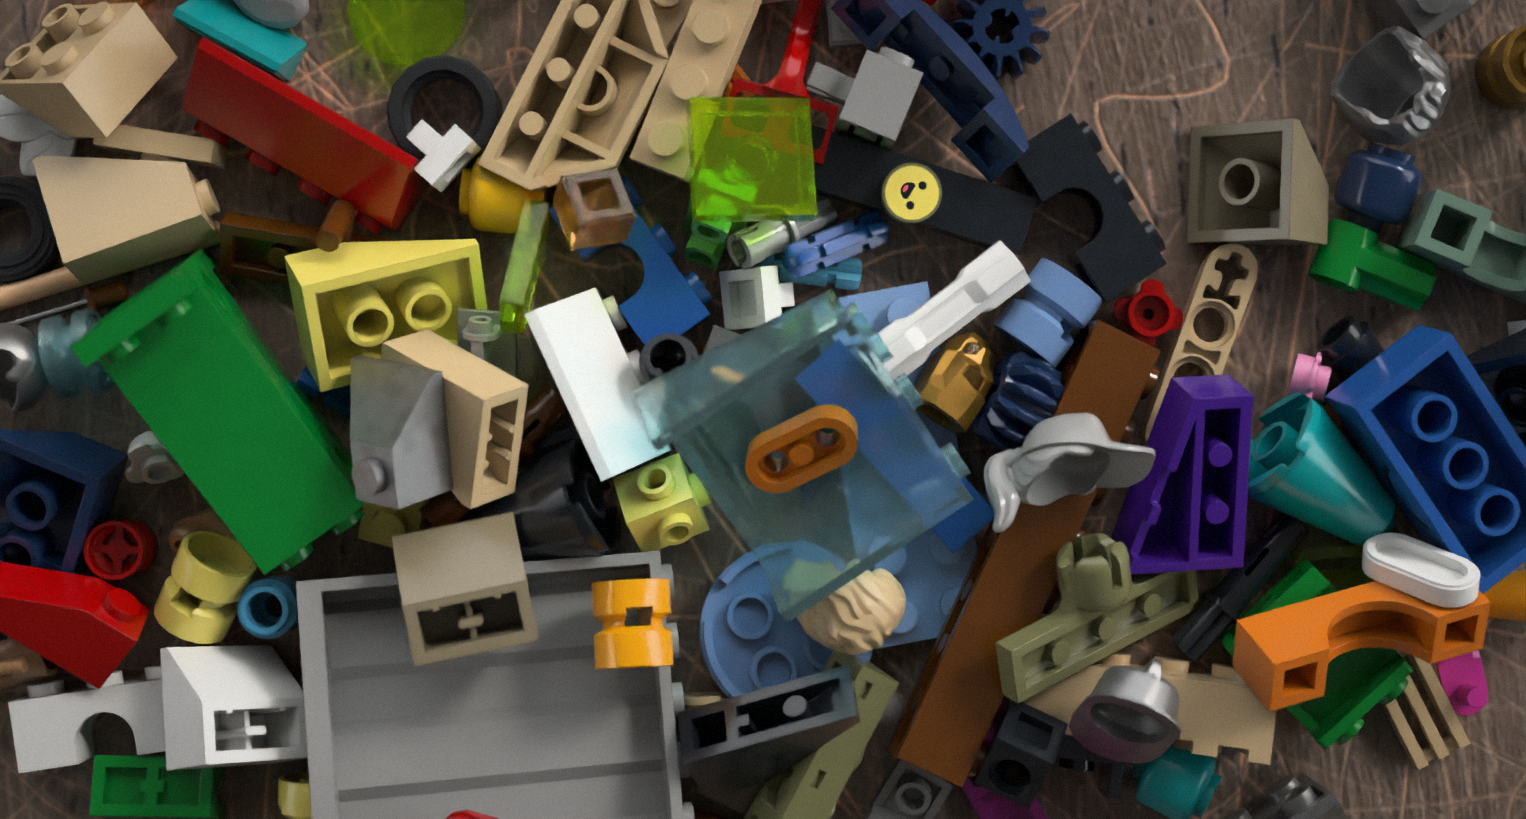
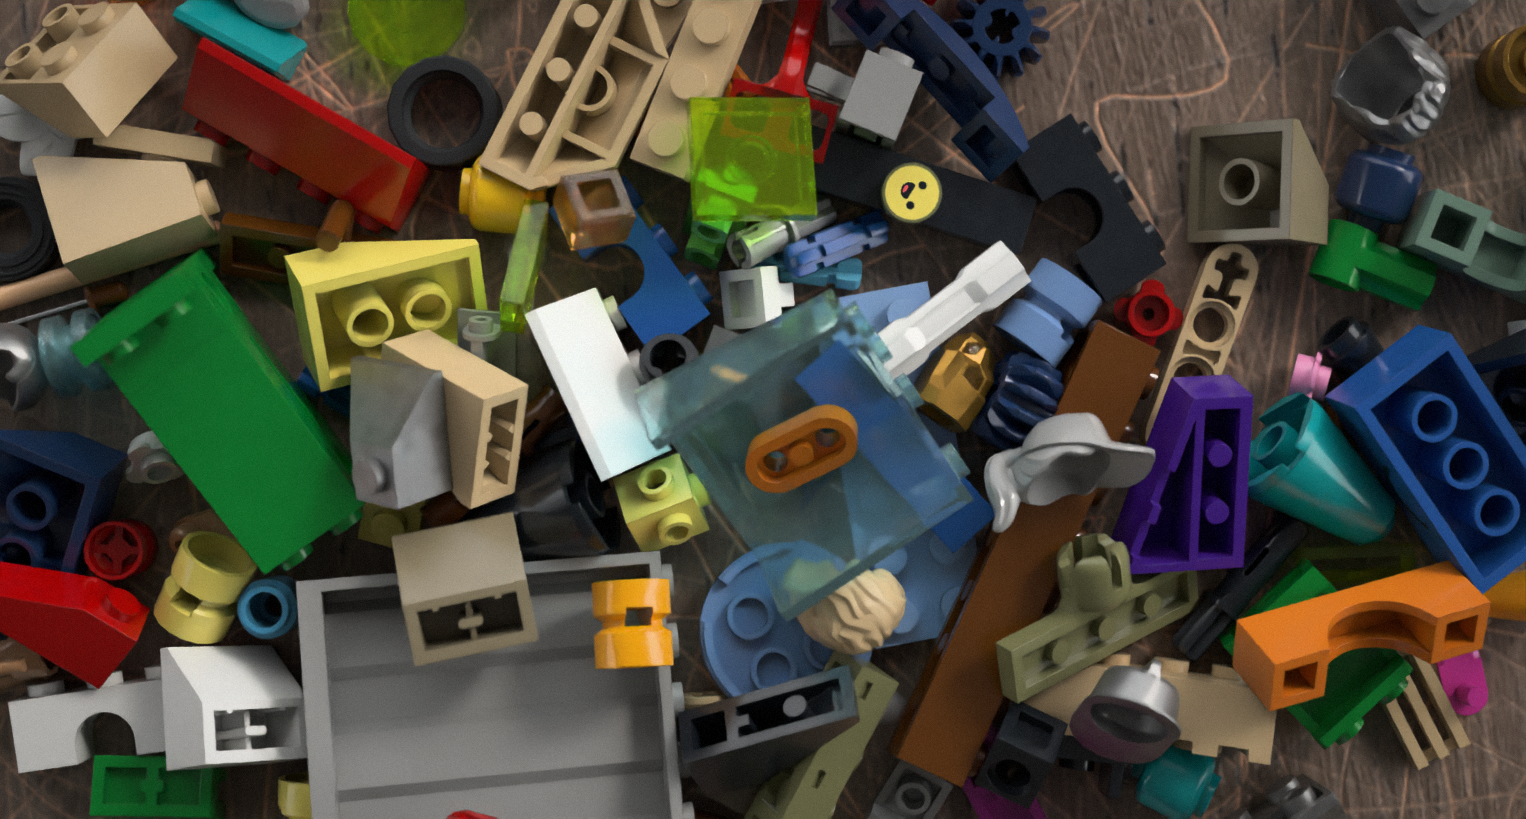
(444, 155): white tile -> none
(1420, 570): white tile -> none

